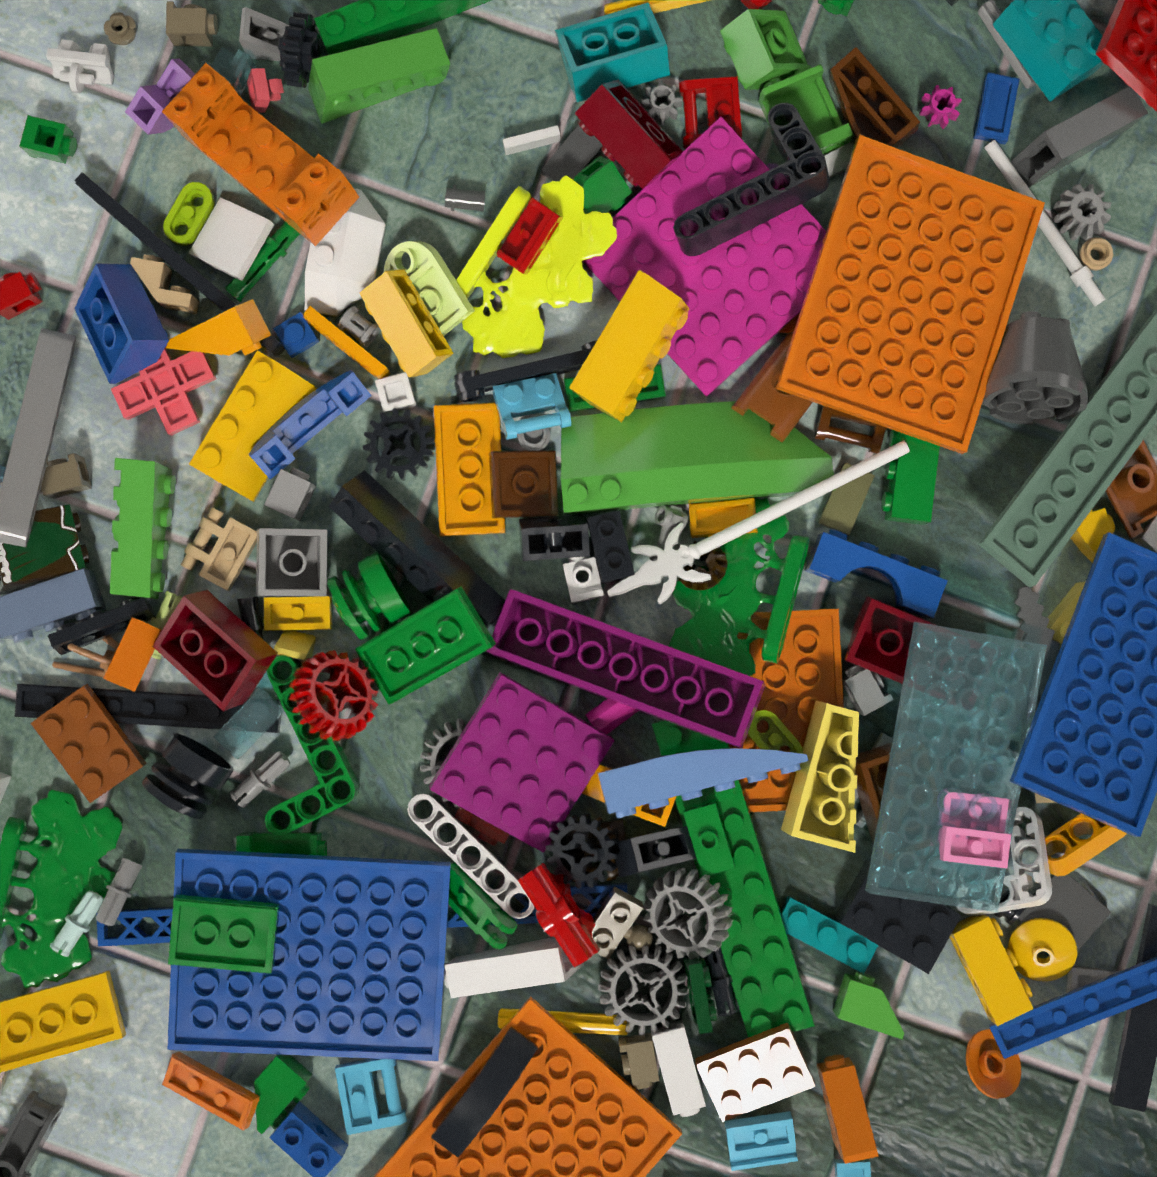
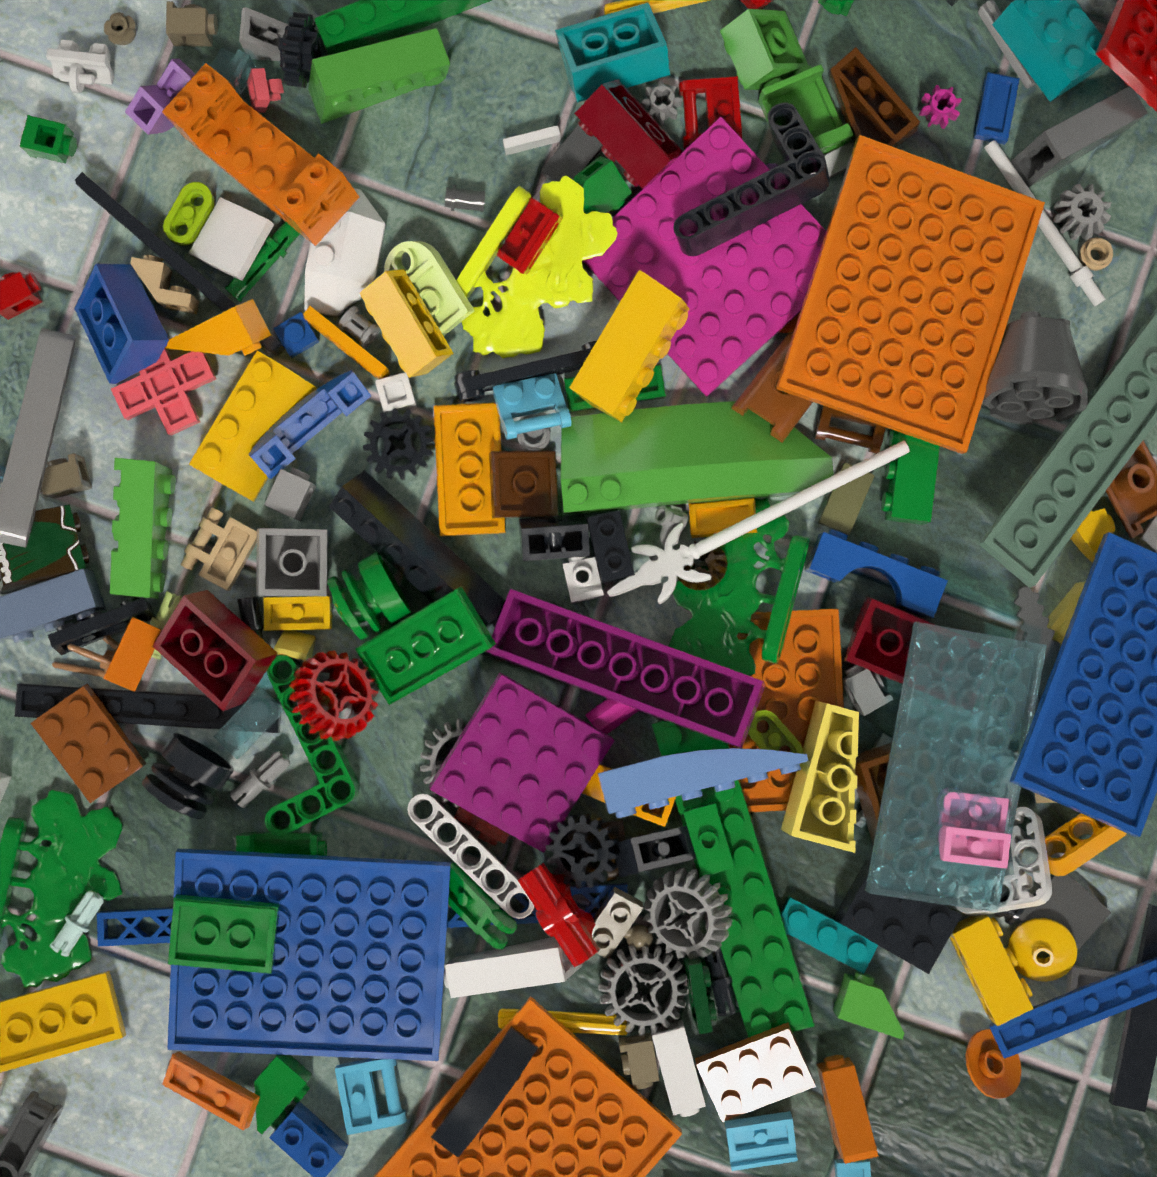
(118, 892): light grey axle -> none

